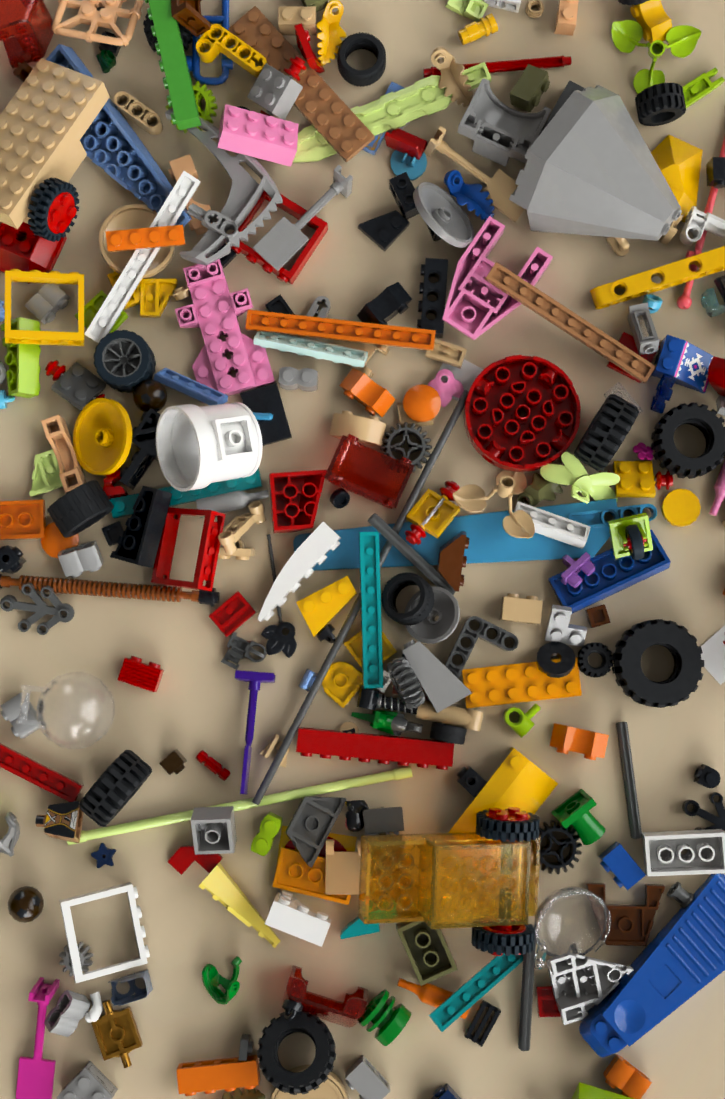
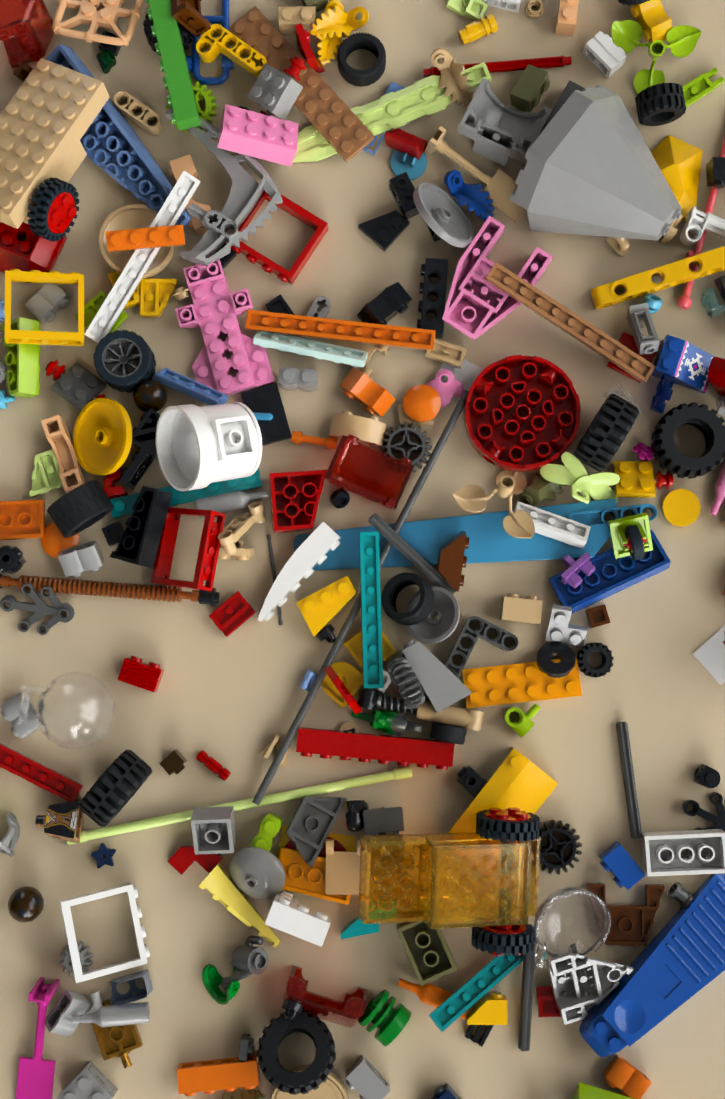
(116, 1015): none -> light grey piece
(238, 648): dark grey piece -> none
(247, 960): none -> dark grey piece
(254, 680): dark purple piece -> none
(257, 873): none -> light grey dish
(277, 641): black plate -> none
(286, 238): light grey piece -> none
(298, 437): none -> orange bar
(339, 22): none -> yellow plant
(343, 690): none -> red tile
(432, 513): yellow plate -> none
(489, 1011): none -> yellow slope
(576, 812): green plant -> none
(578, 740): orange brick -> none
(604, 54): none -> white brick
(686, 663): black tyre -> none

